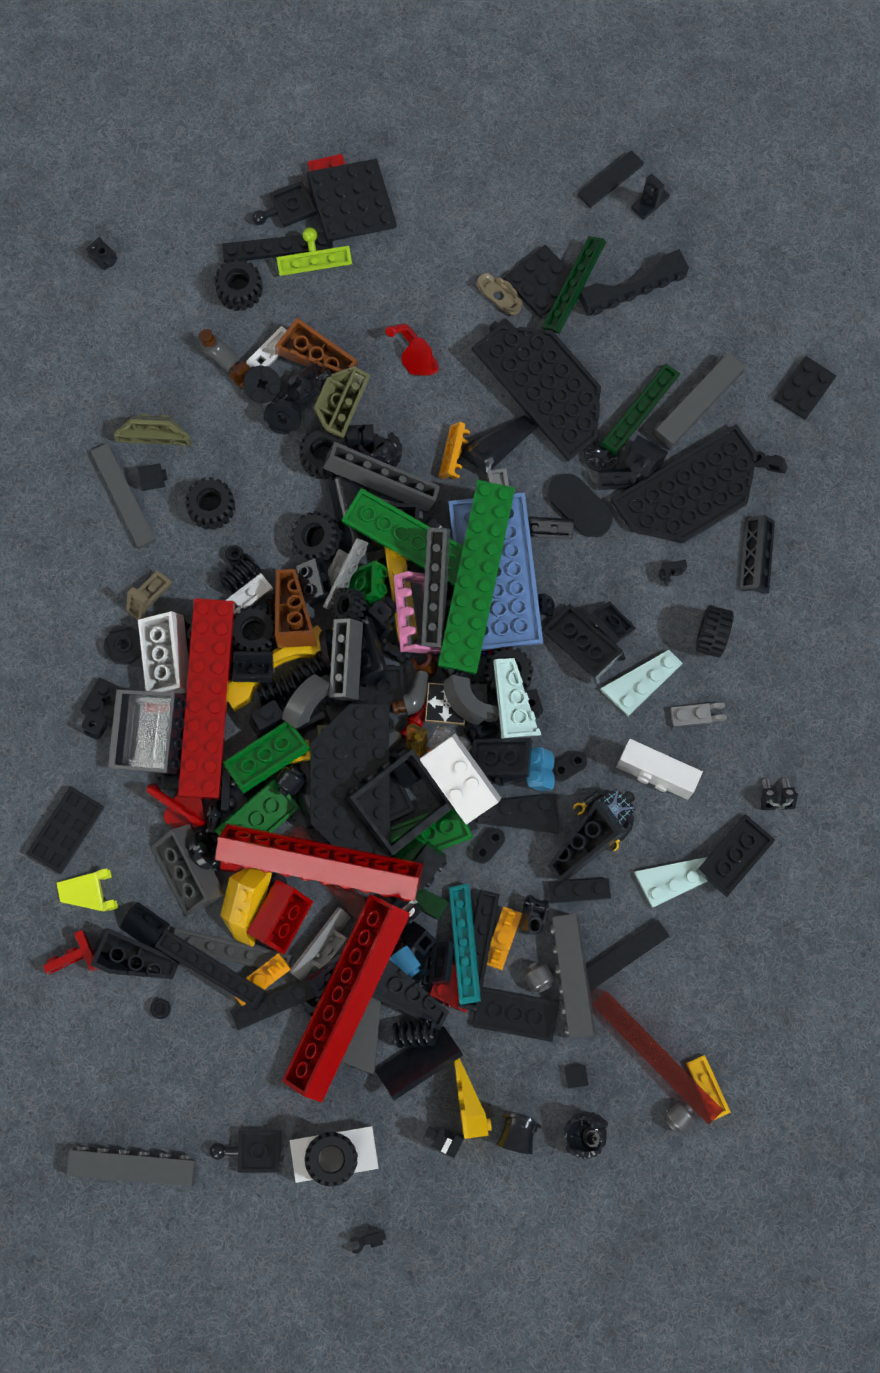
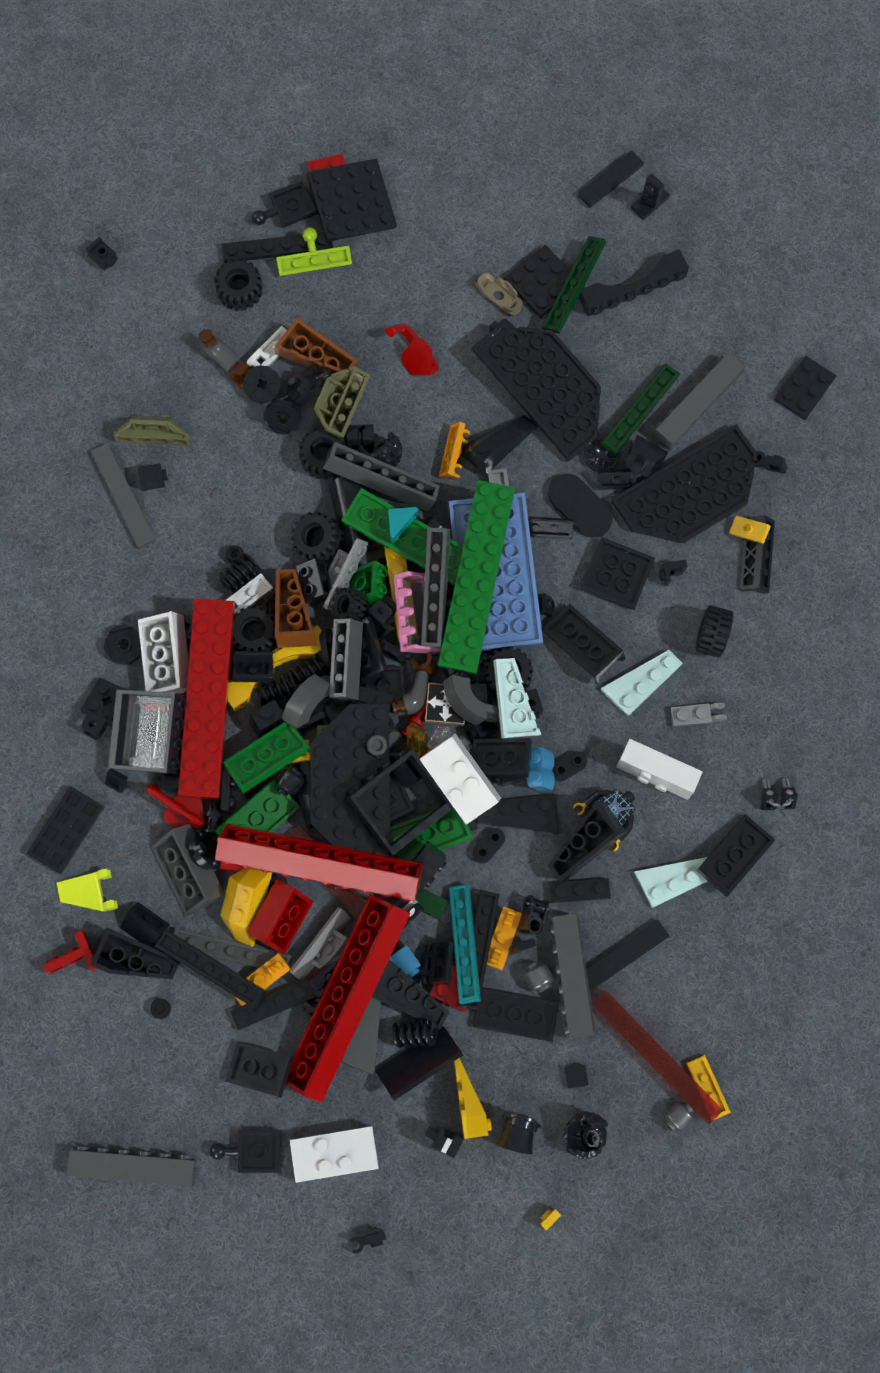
(116, 780): none -> black tile
(142, 598): dark tan bracket -> none
(205, 489): black tyre -> none
(259, 1069): none -> black plate
(312, 1163): black tyre -> none
(376, 745): none -> dark grey tile
(400, 520): none -> teal slope
(418, 938): black brick -> none
(522, 946): none -> black tile
(549, 1218): none -> yellow plate
(612, 622): black plate -> none
(617, 573): none -> black plate
(749, 529): none -> yellow plate

